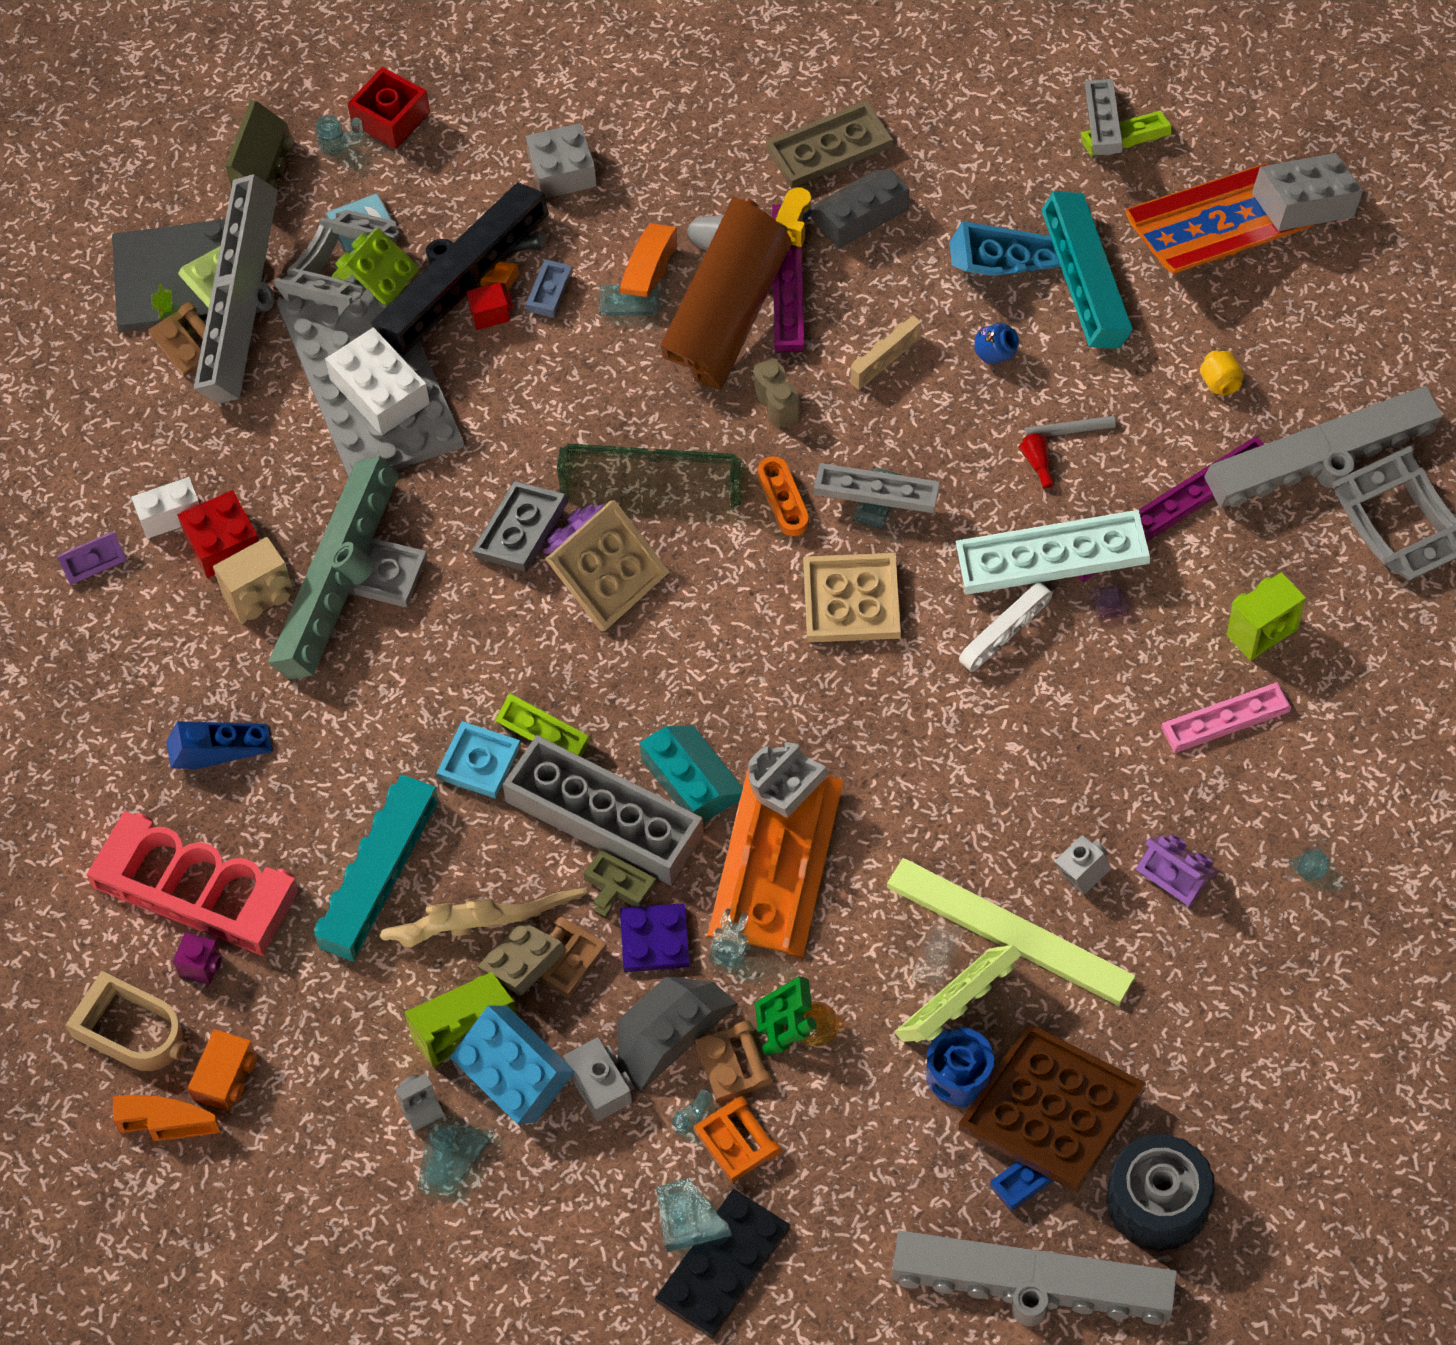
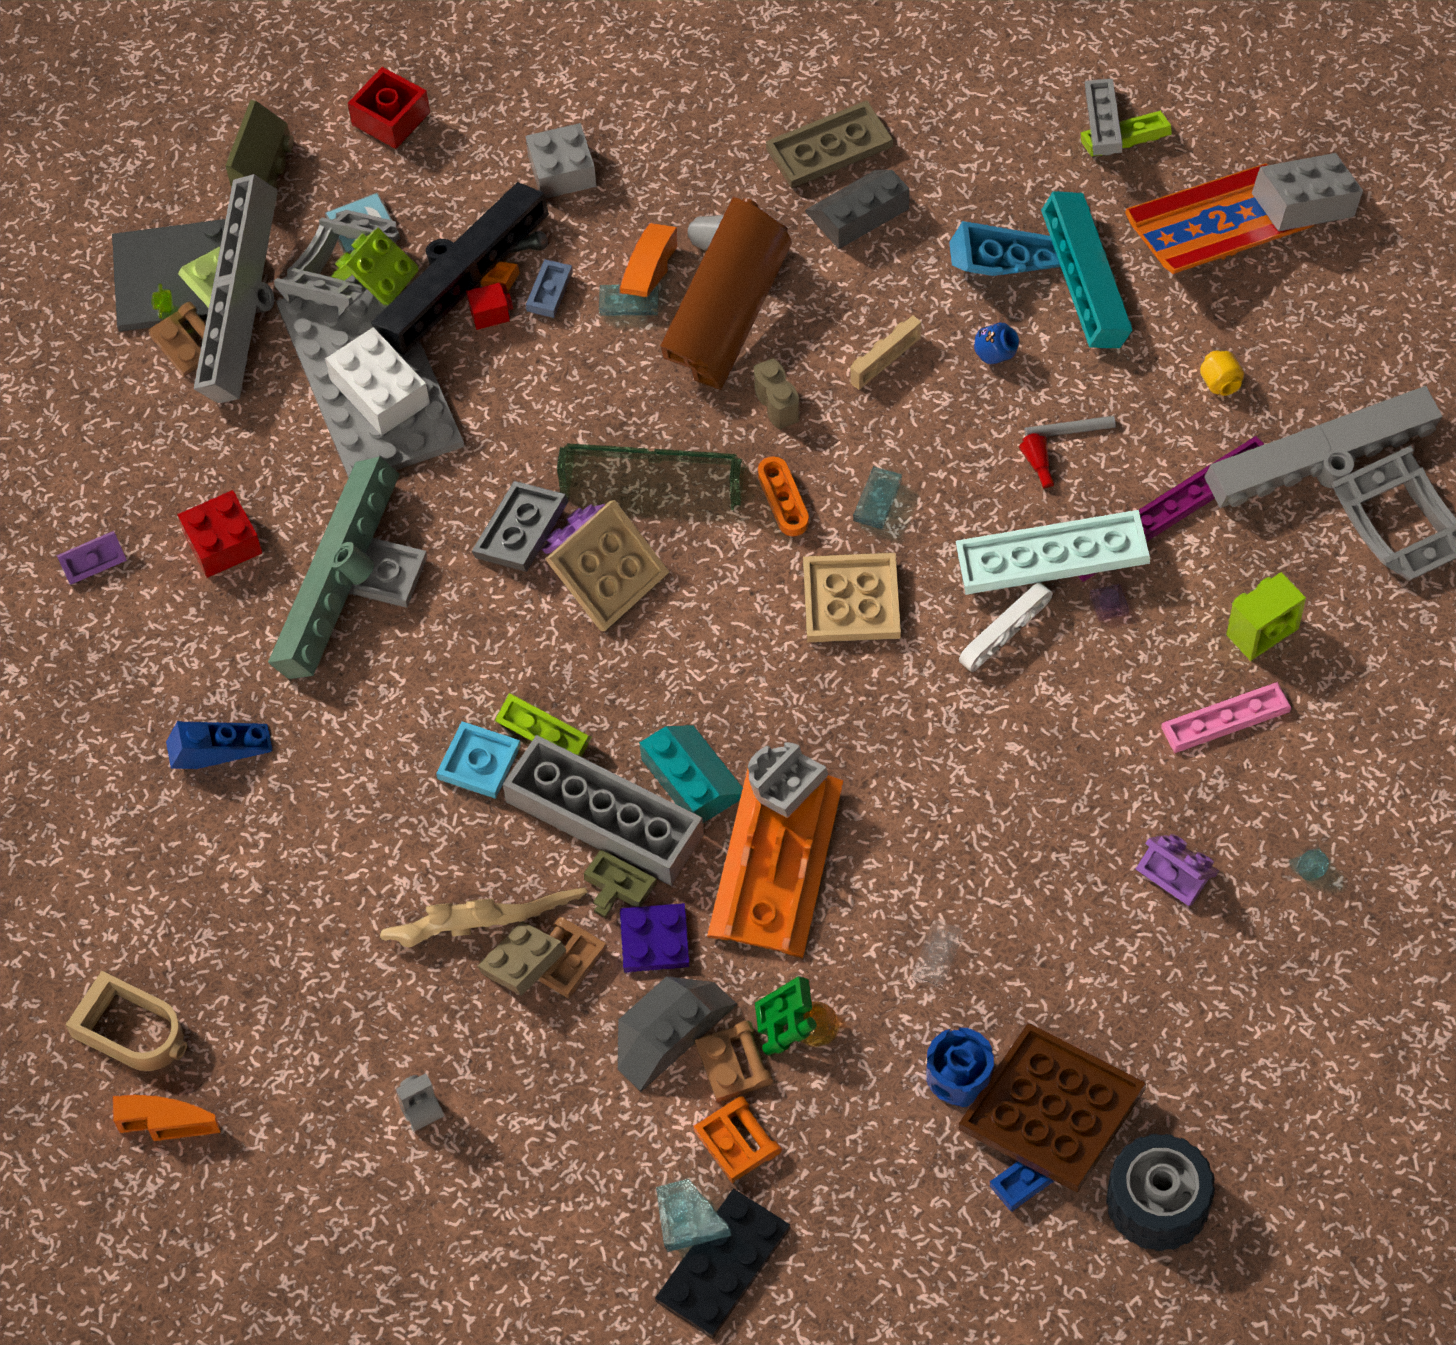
(136, 836): coral fence -> none
(159, 507): white brick -> none
(197, 958): magenta brick -> none
(222, 1070): orange brick -> none
(254, 580): tan brick -> none
(331, 136): clear light blue piece -> none
(376, 867): teal brick -> none
(445, 1020): lime wedge -> none
(449, 1156): clear light blue wing -> none
(512, 1064): dark azure brick -> none
(599, 1079): light grey brick -> none
(692, 1114): clear light blue arm -> none
(728, 944): clear light blue plate -> none
(788, 301): magenta plate -> none
(793, 212): yellow leg -> none
(876, 488): light grey plate -> none
(952, 999): yellowish green plate -> none
(1009, 929): yellowish green tile -> none
(1033, 1276): light grey hinge -> none
(1083, 864): light grey brick -> none

